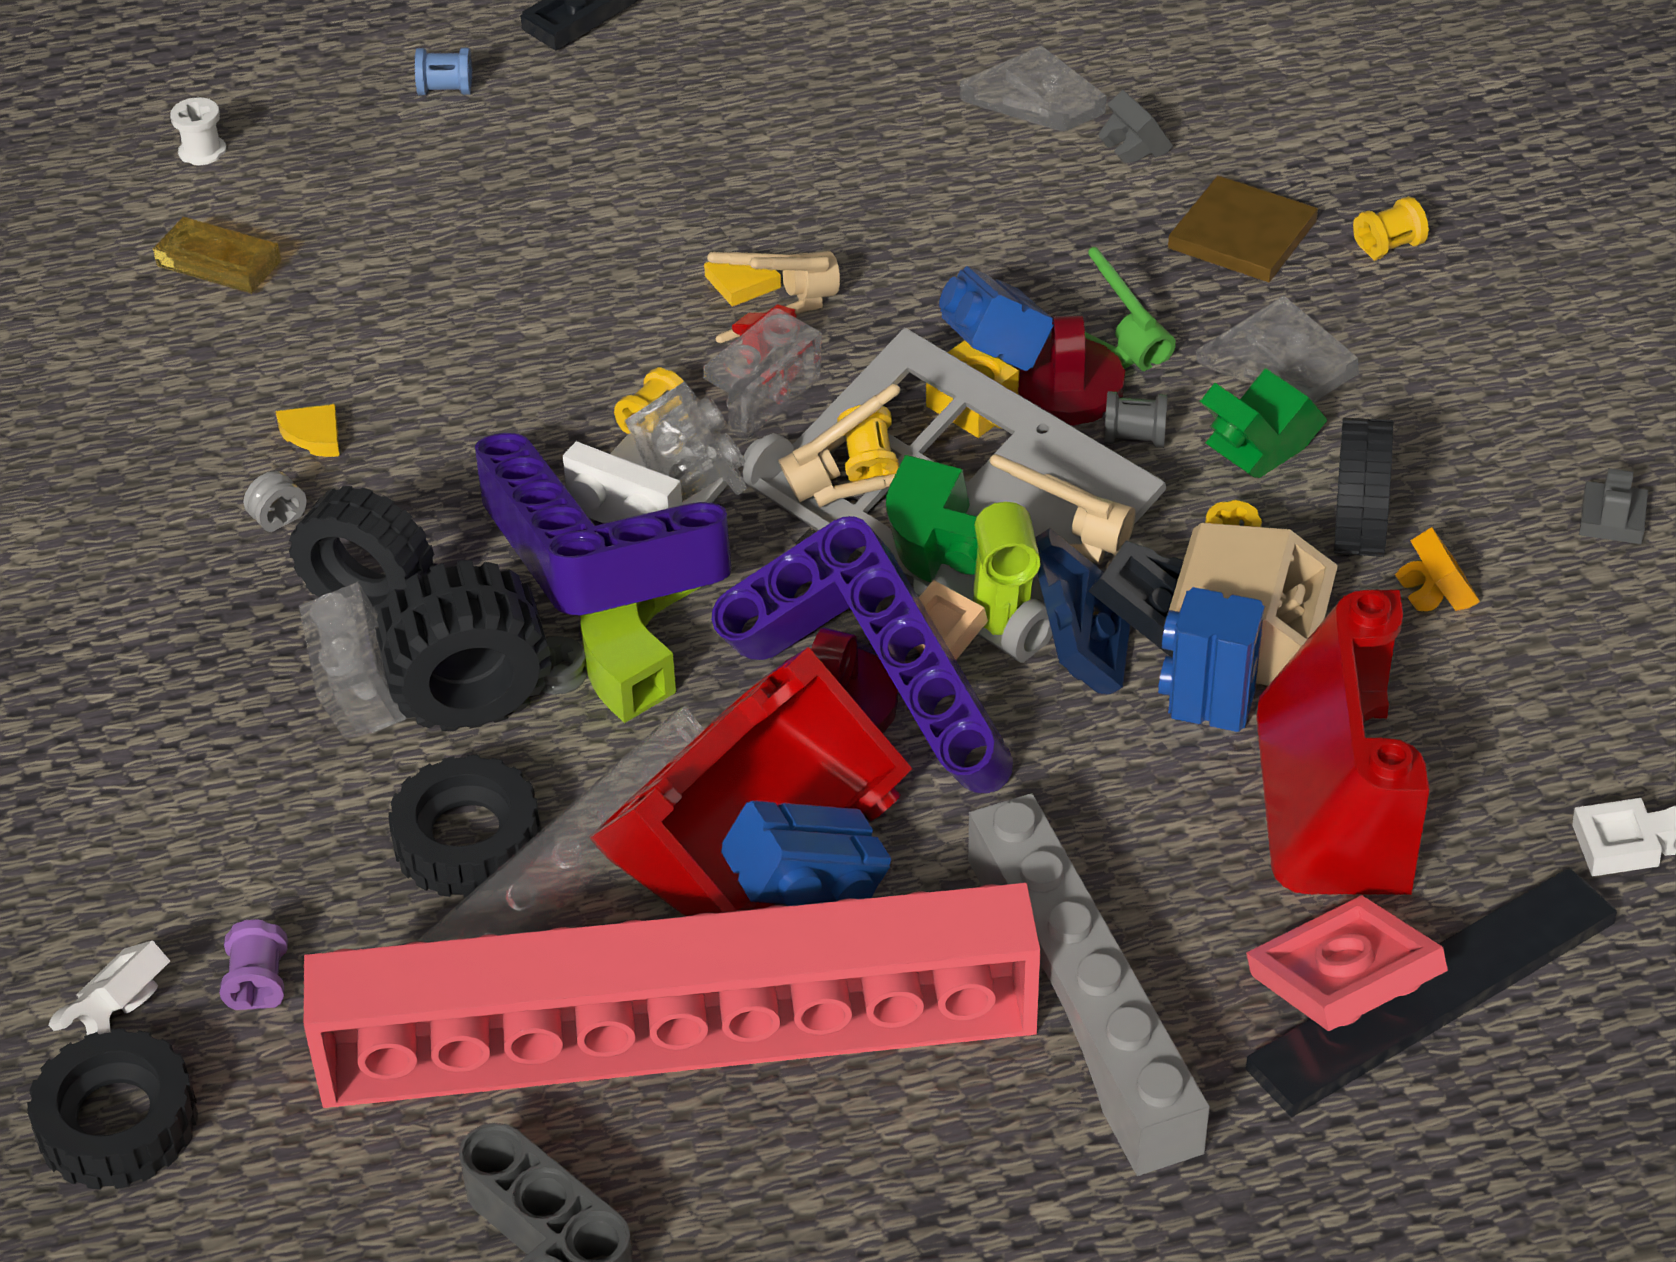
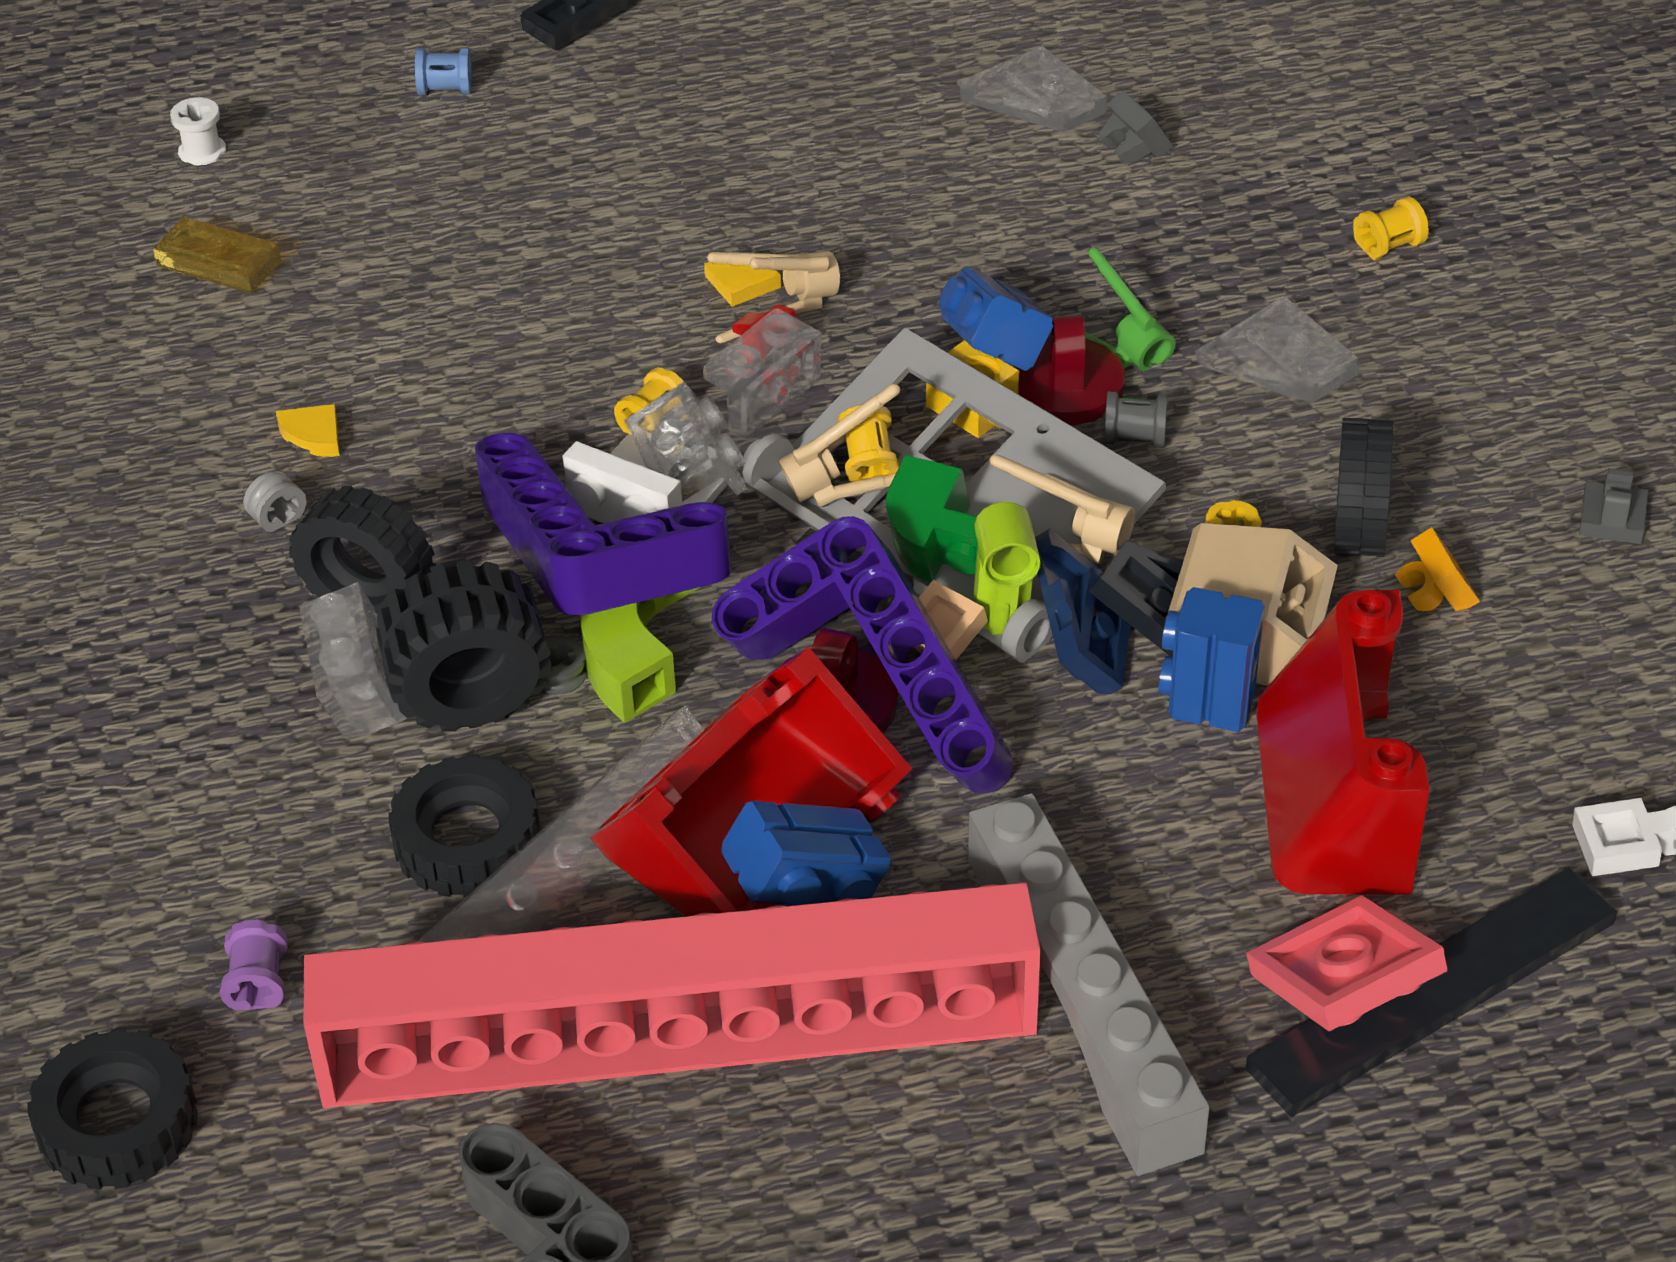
(119, 985): white plate -> none
(1243, 228): pearl gold tile -> none
(1264, 425): green brick -> none

